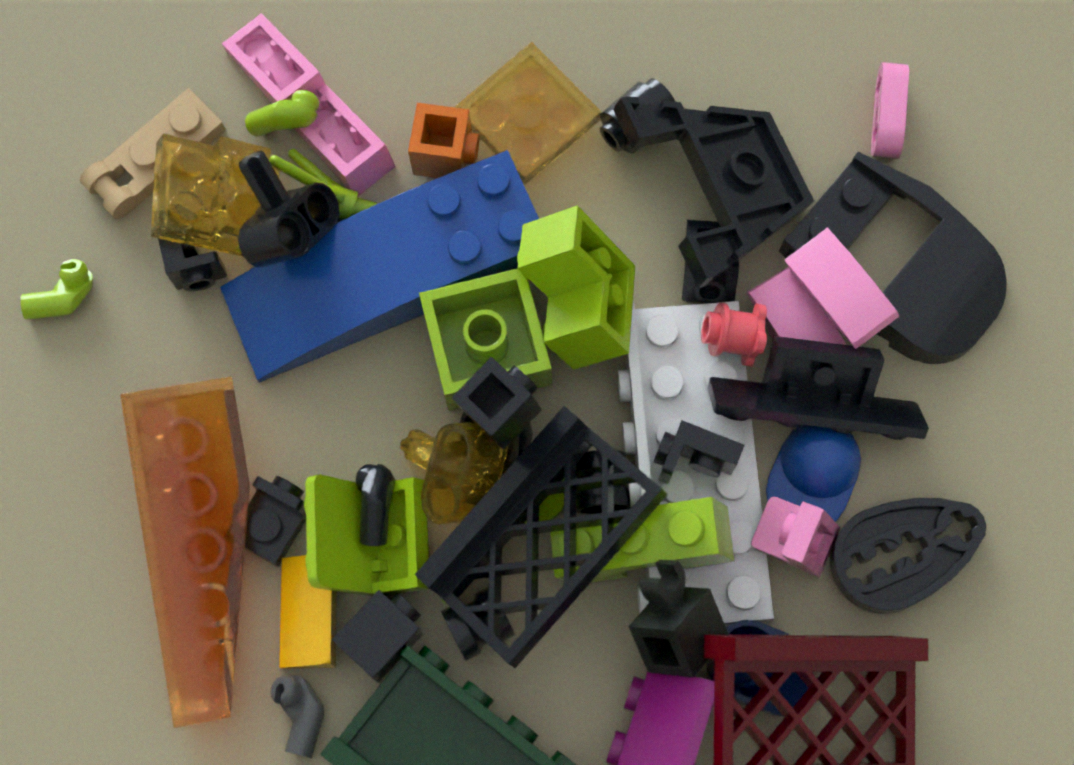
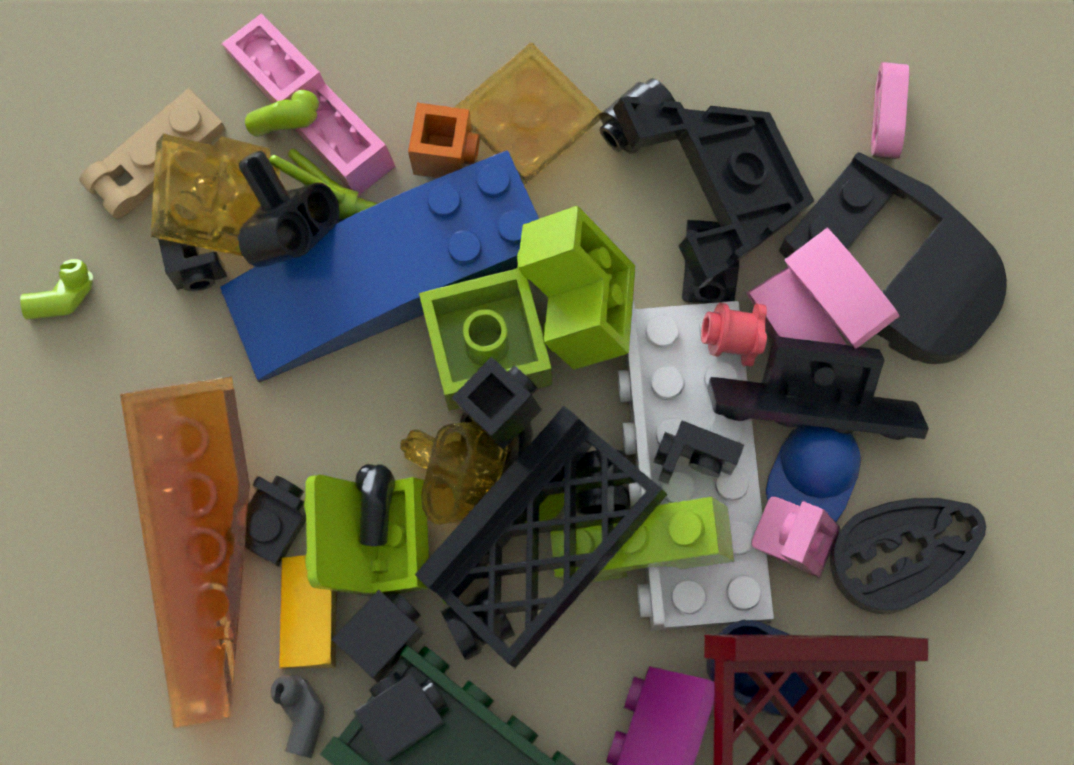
(400, 713): none -> black brick
(674, 622): pearl dark grey brick -> none

